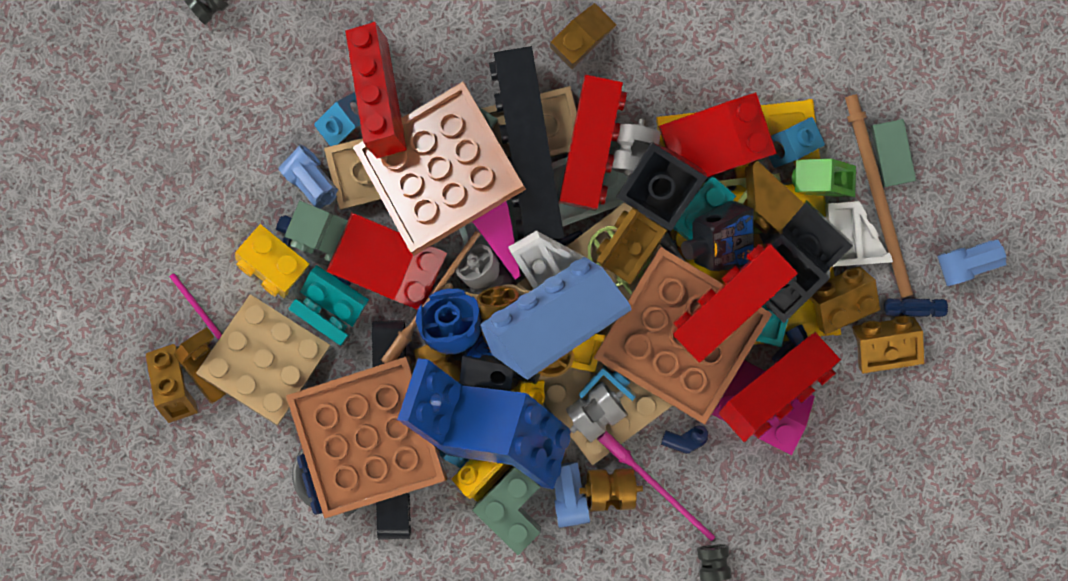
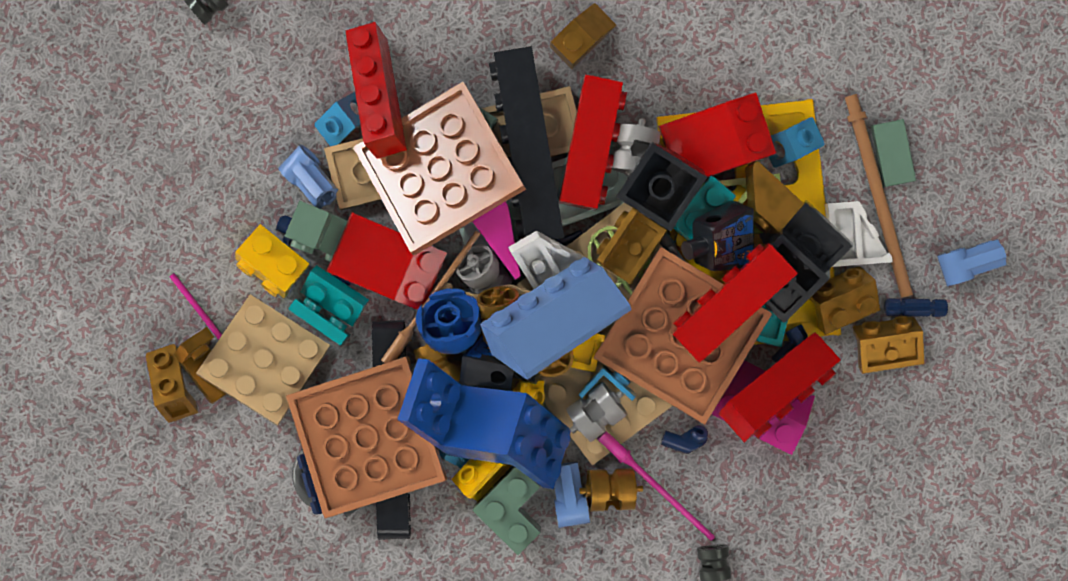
(824, 178): bright green slope -> none

